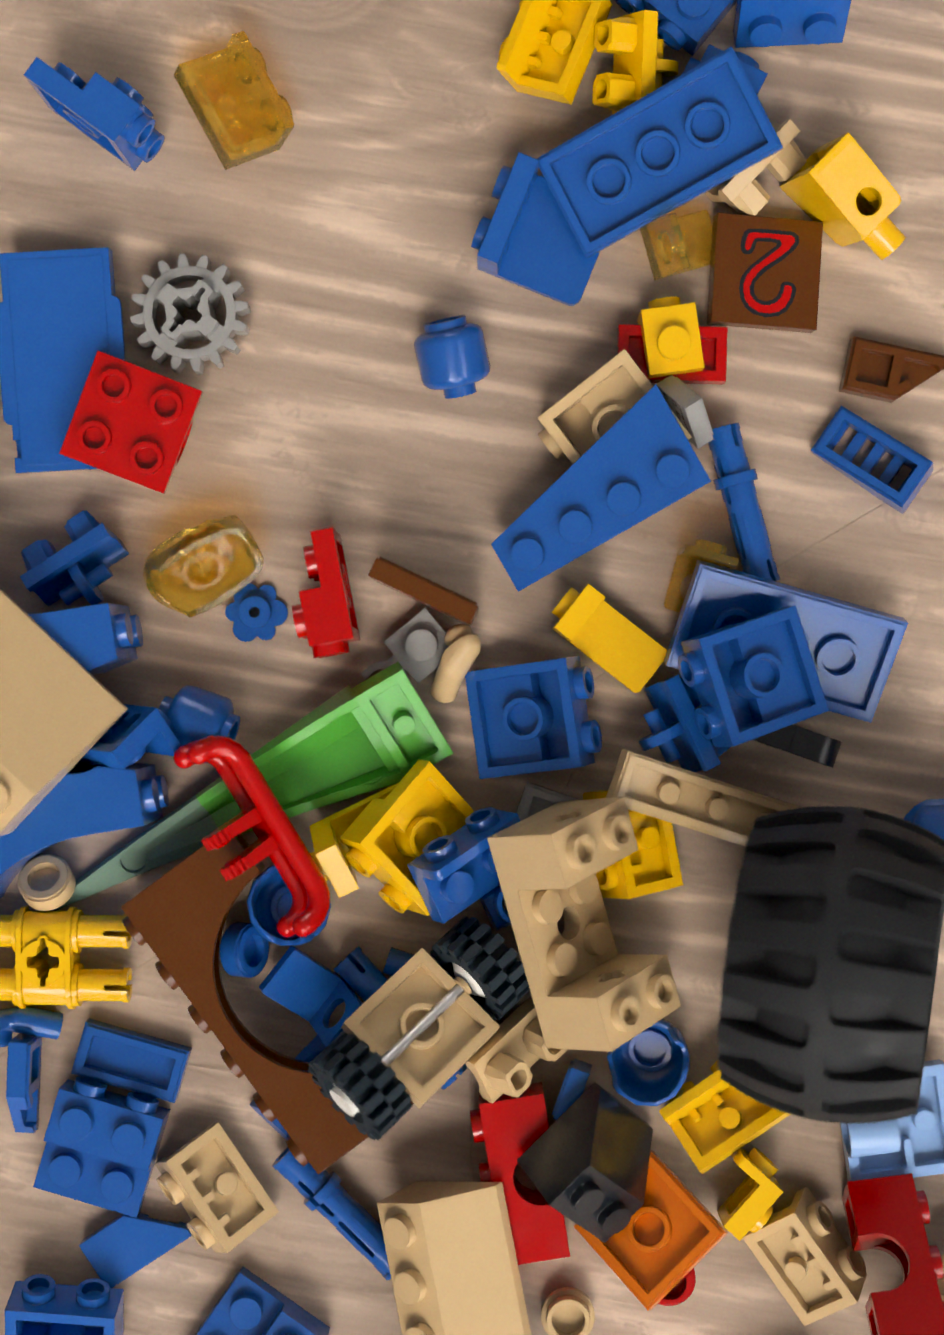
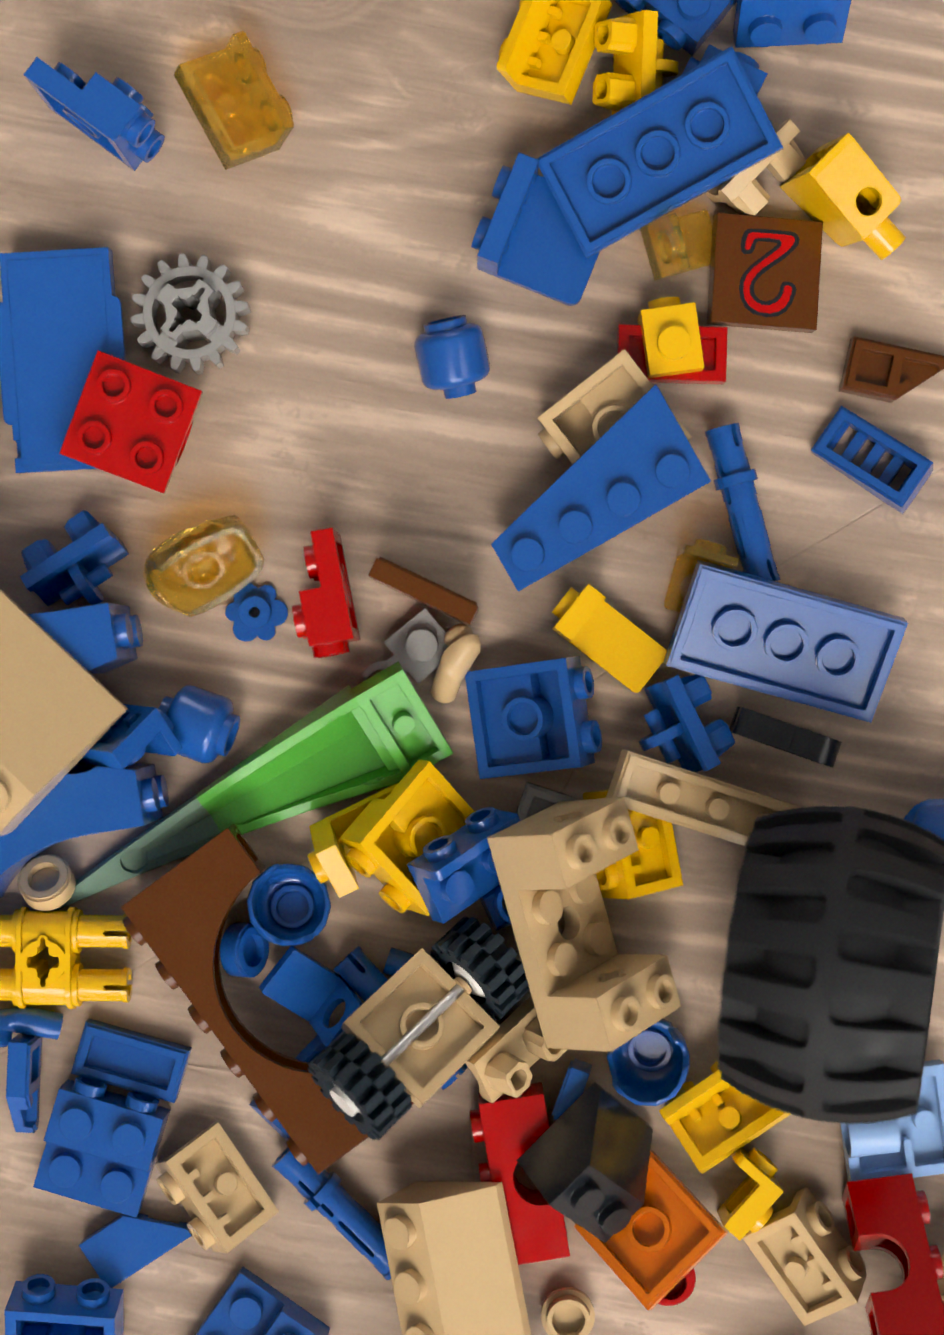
(270, 824): red piece -> none
(688, 409): light grey tile -> none
(752, 677): blue plate -> none

